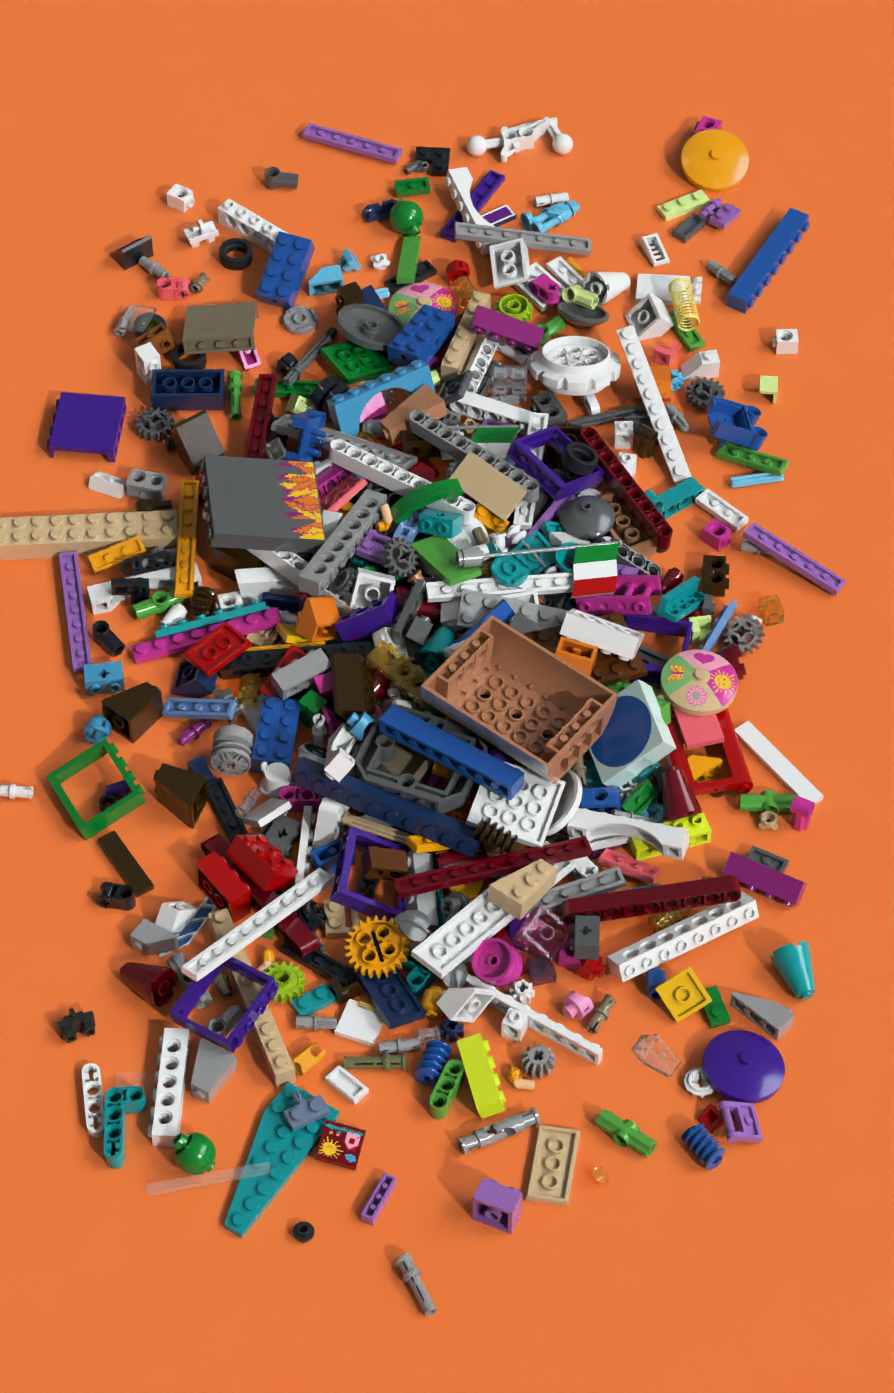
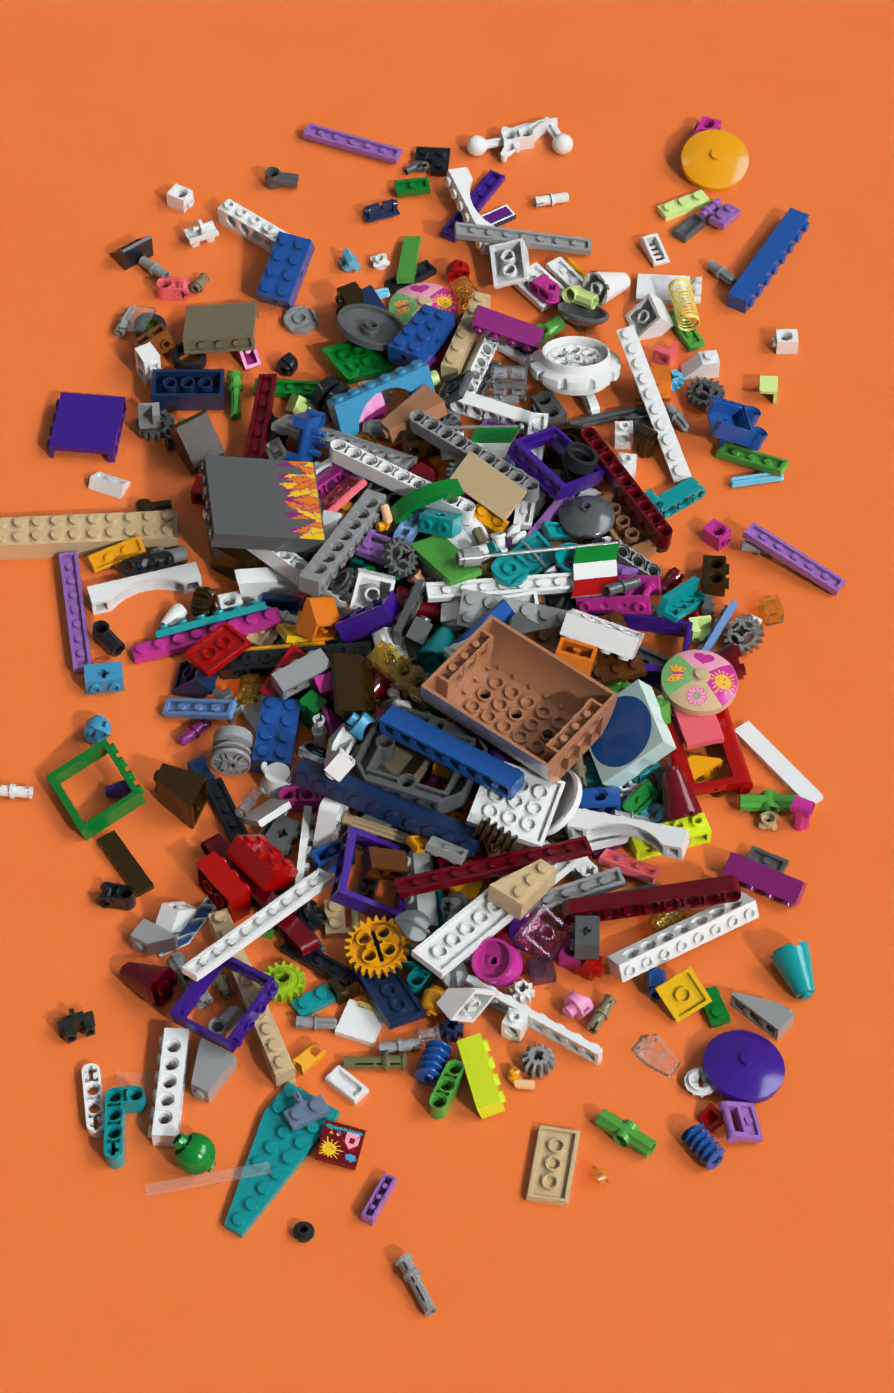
(105, 799): black bush -> none
(133, 710): dark brown slope -> none
(136, 587): black plate -> none
(147, 485): light grey brick -> none
(149, 415): none -> light grey panel
(158, 604): bright green piece -> none
(186, 539): light orange tile -> none
(235, 244): black tyre -> none
(268, 959): arm -> none
(294, 373): dark grey axle -> none
(326, 281): medium azure slope -> none
(406, 217): green brick -> none
(446, 850): none -> light grey plate
(469, 421): tan plate -> none
(497, 1205): medium lavender brick -> none
(501, 1129): light grey piece -> none
(515, 306): lime gear -> none
(553, 215): medium azure piece -> none
(560, 538): white slope -> none
(622, 586): none -> dark grey pin
(721, 510): white plate -> none

